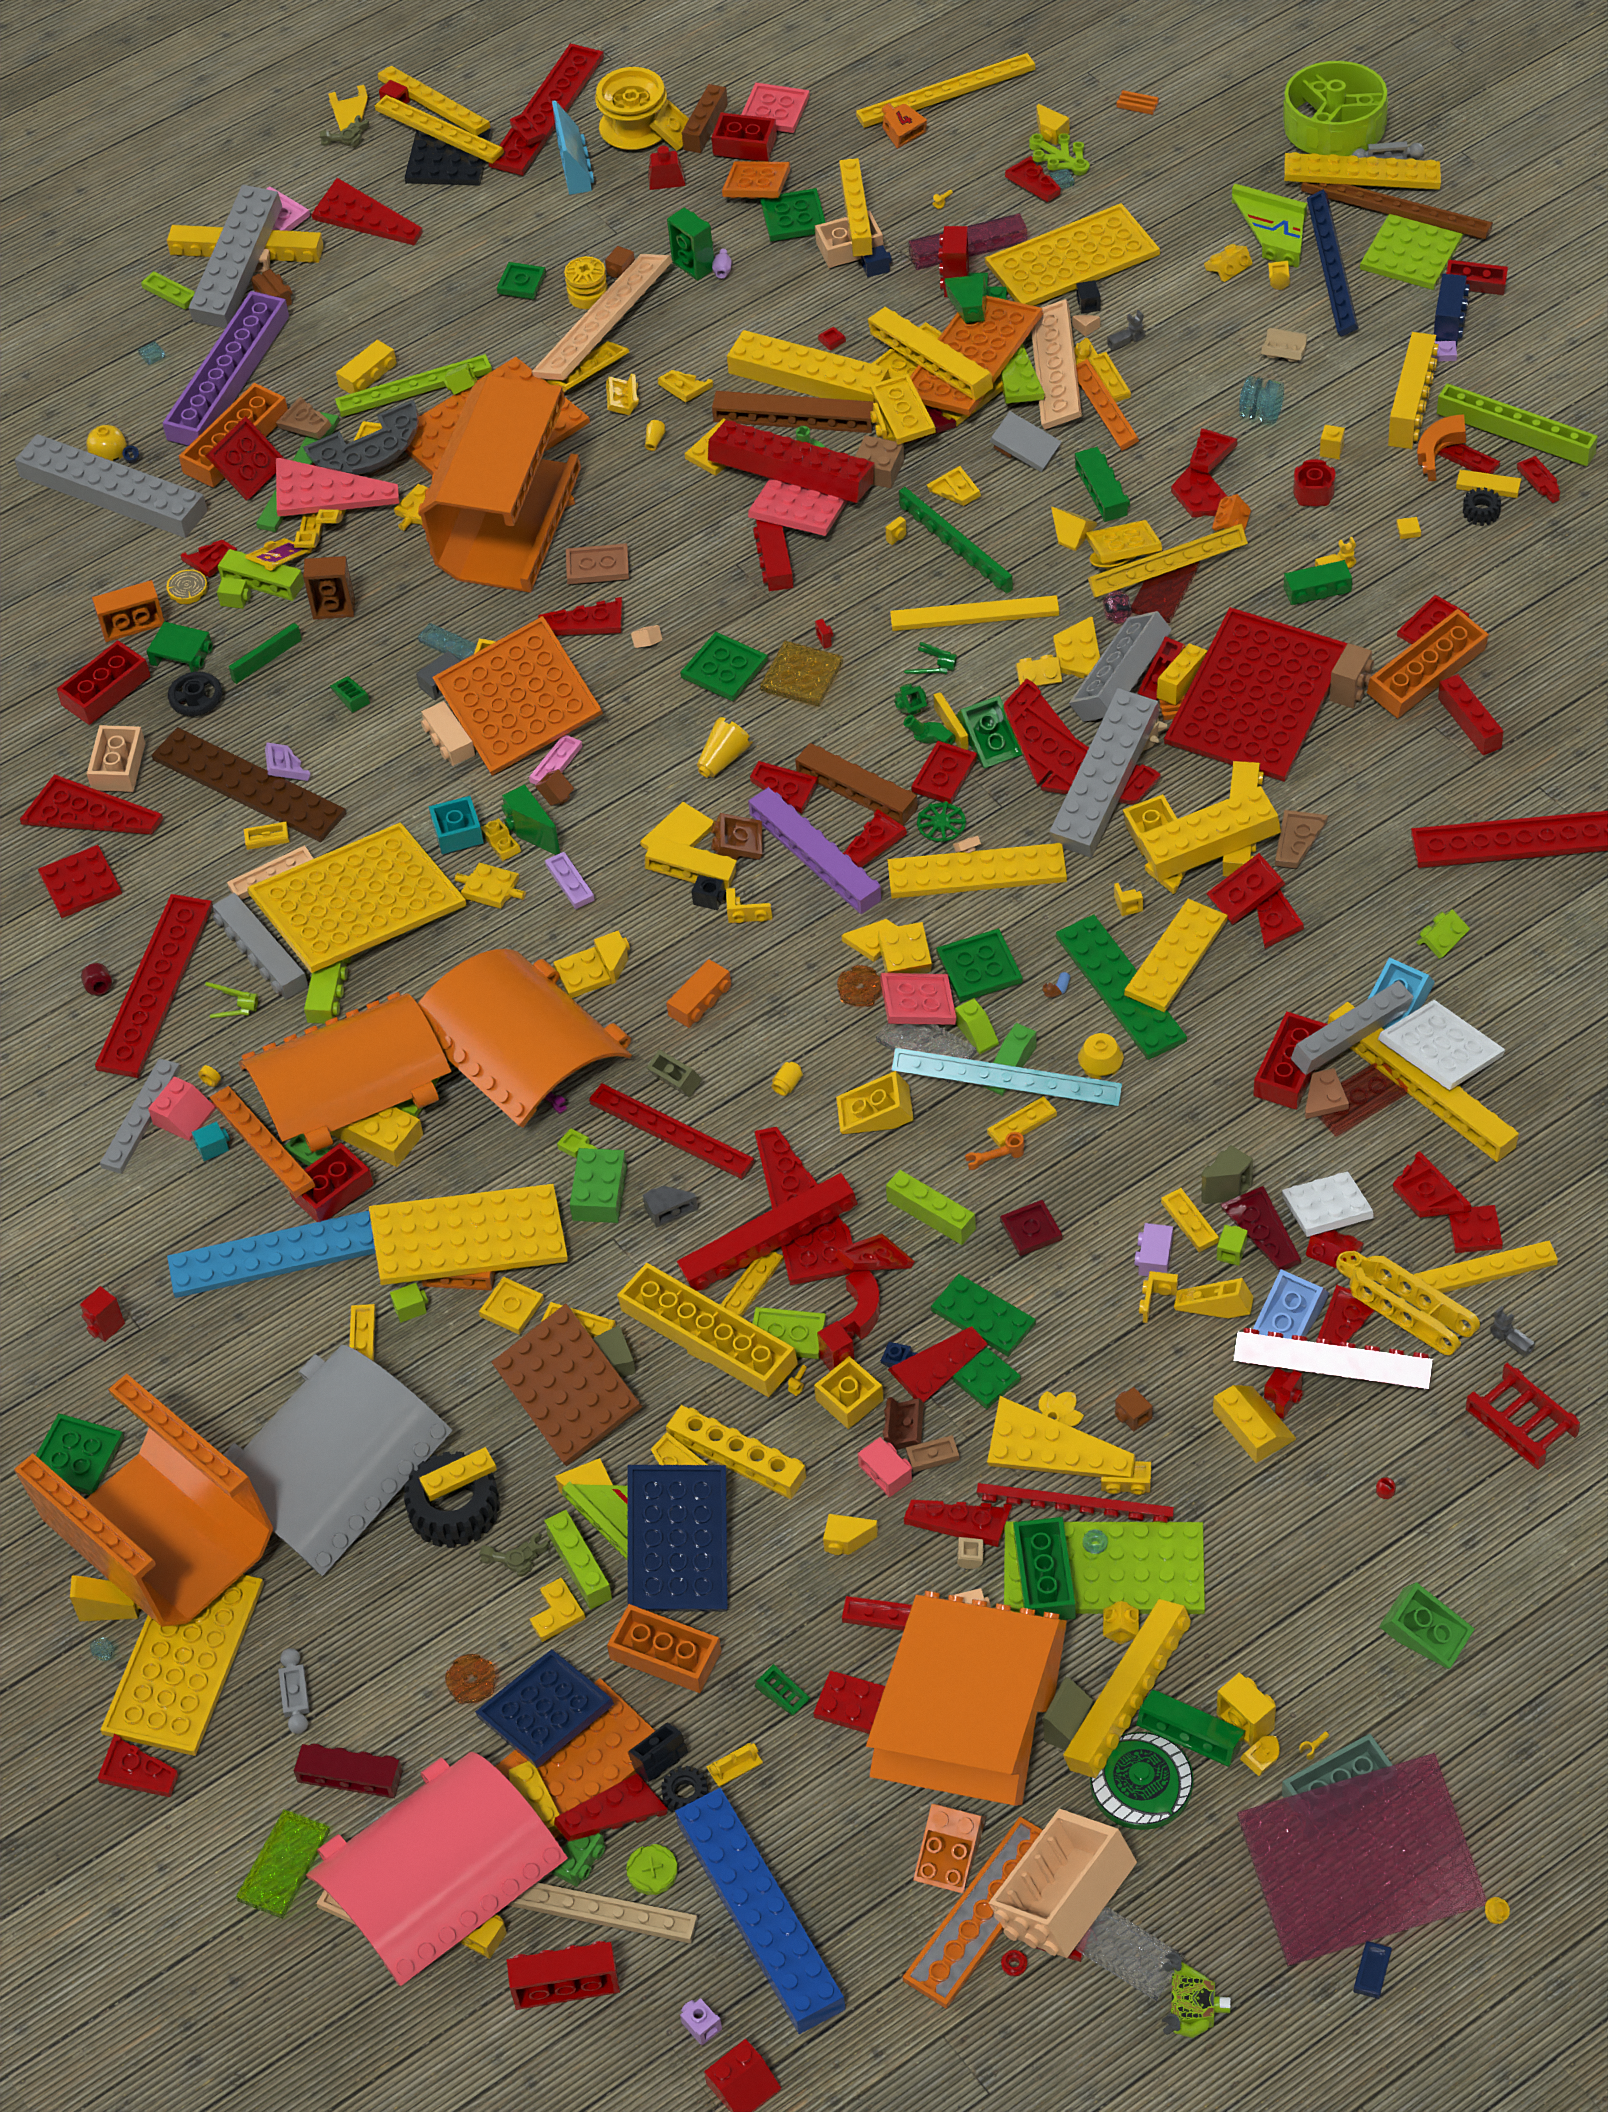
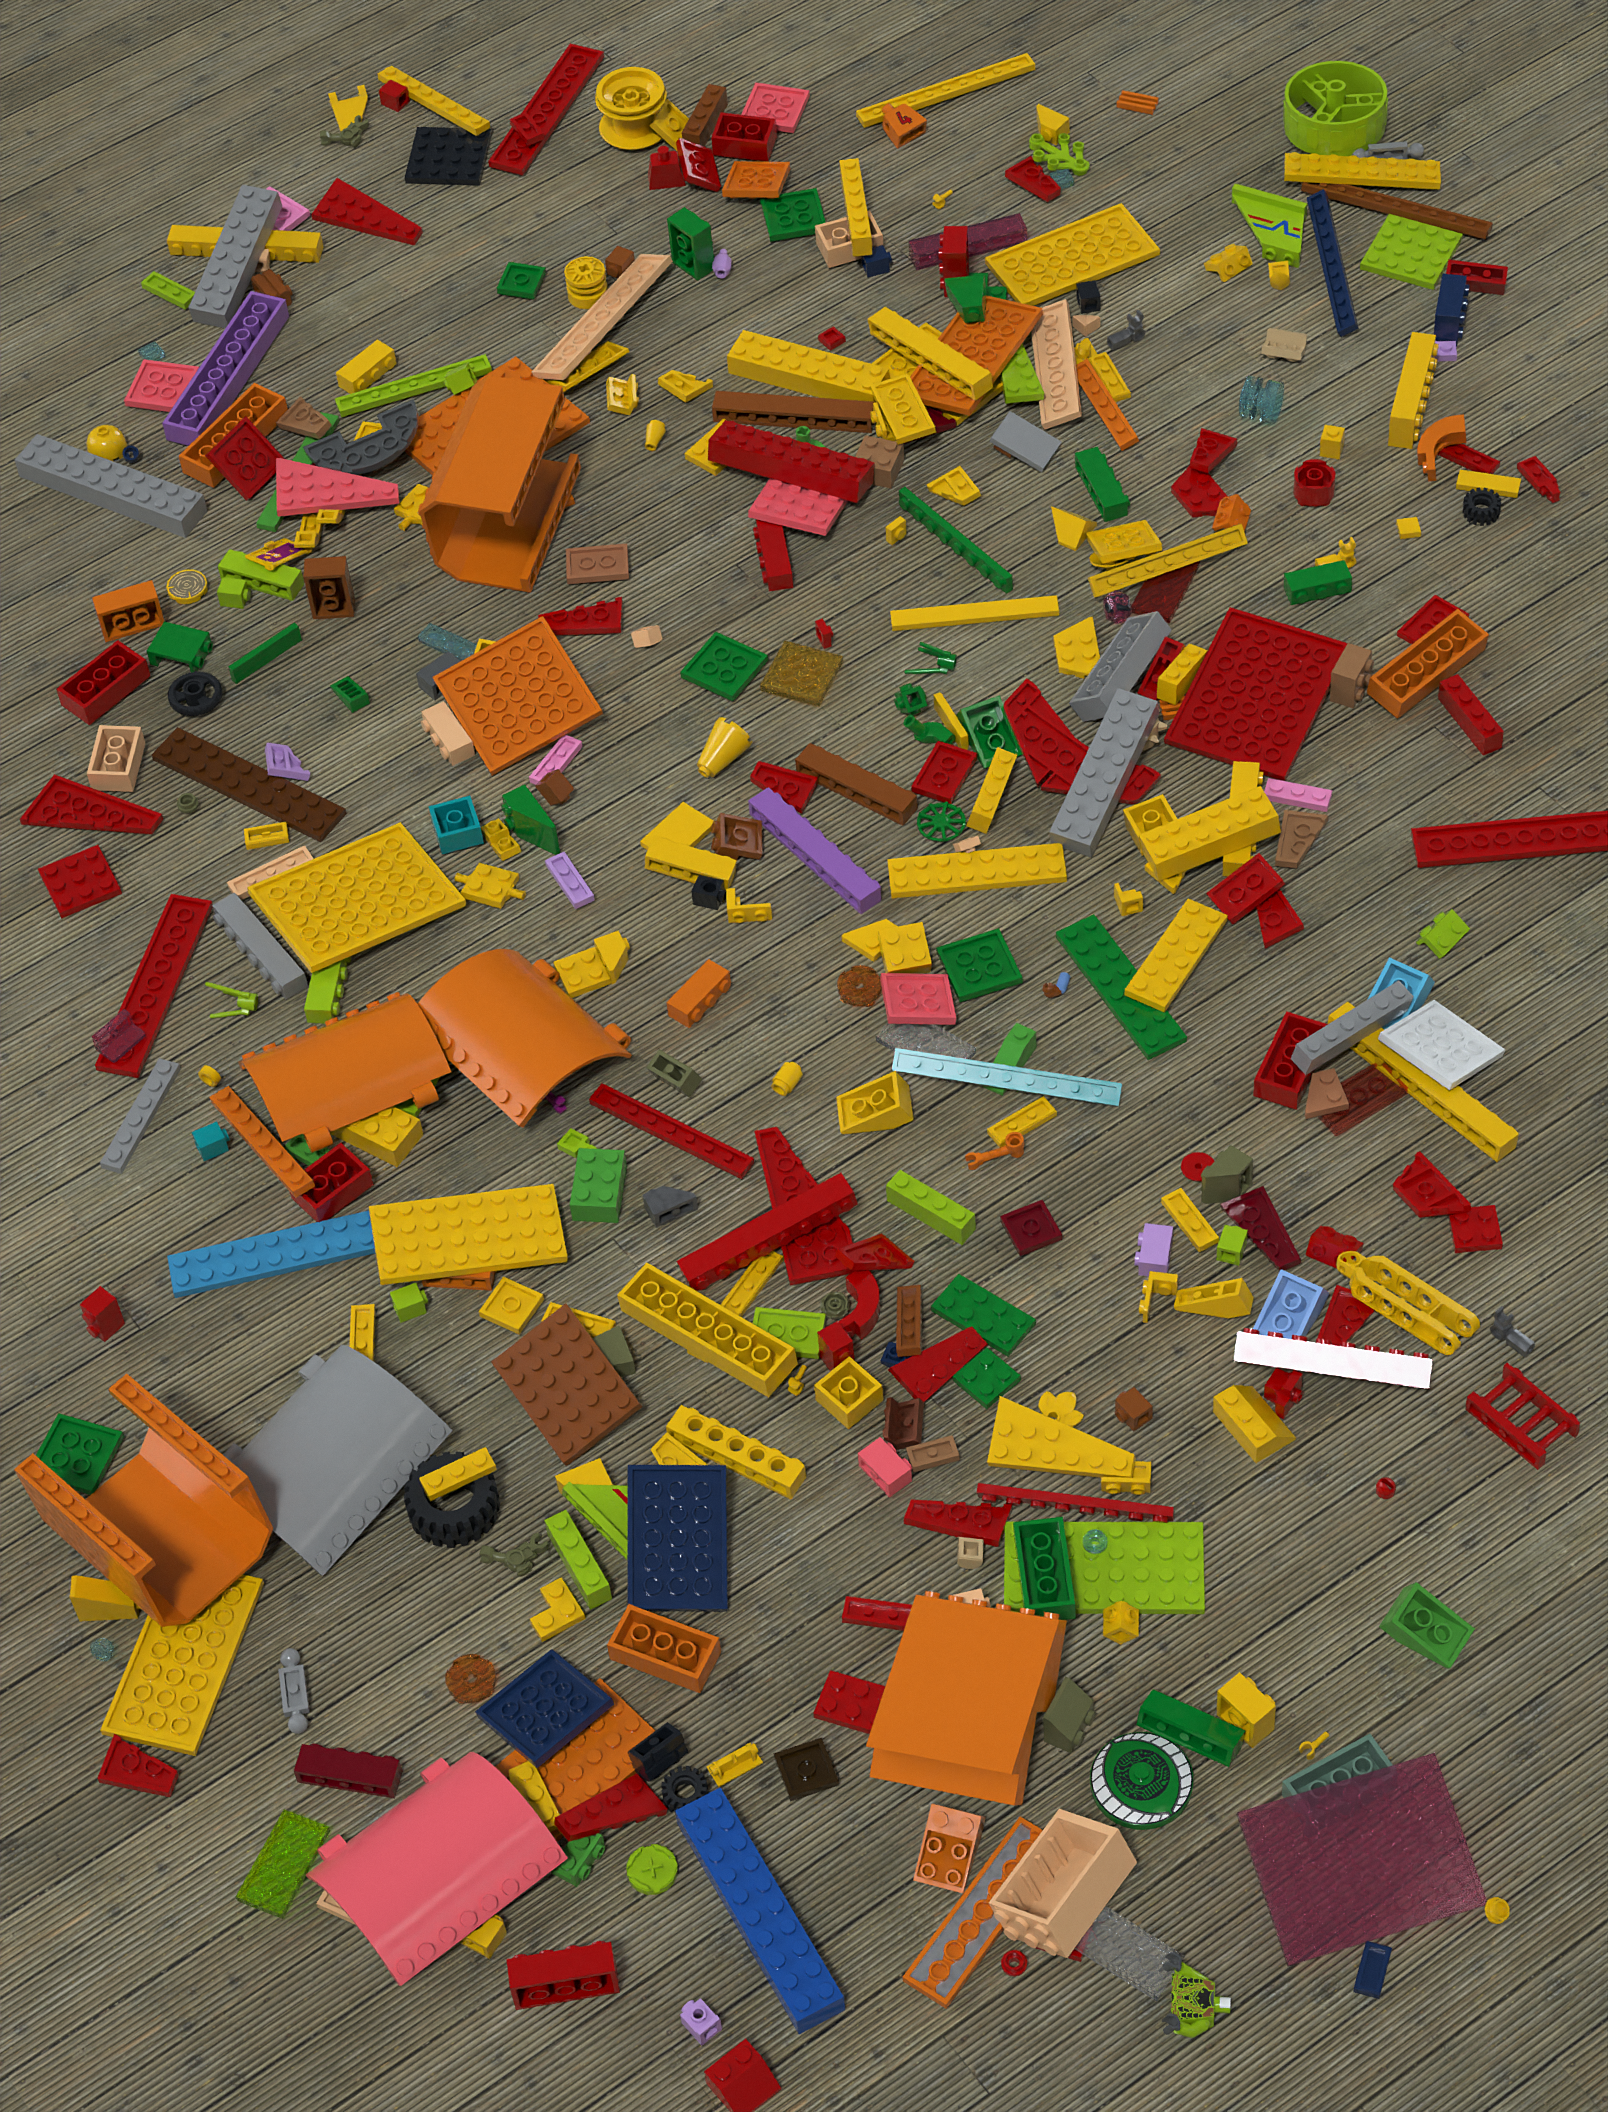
(96, 979): dark red head -> none
(117, 1036): none -> clear pink panel
(159, 385): none -> coral plate
(180, 1109): coral slope -> none
(187, 803): none -> olive plate
(208, 557): red wing -> none
(439, 129): yellow tile -> none
(572, 152): medium azure slope -> none
(608, 1912): tan plate -> none
(698, 165): none -> red plate
(769, 1691): green slope -> none
(806, 1769): none -> dark brown plate
(835, 1299): none -> olive plate
(848, 1533): yellow slope -> none
(875, 838): red wing -> none
(909, 1320): none -> dark orange plate
(976, 1026): lime slope -> none
(991, 790): none -> yellow brick
(1041, 672): yellow bracket -> none
(1100, 1056): yellow cone -> none
(1127, 1688): yellow brick -> none
(1194, 1164): none -> red piece
(1262, 1754): yellow plate -> none
(1298, 795): none -> bright pink plate
(1327, 1204): white plate -> none
(1490, 1267): yellow plate -> none
(1518, 424): lime brick -> none

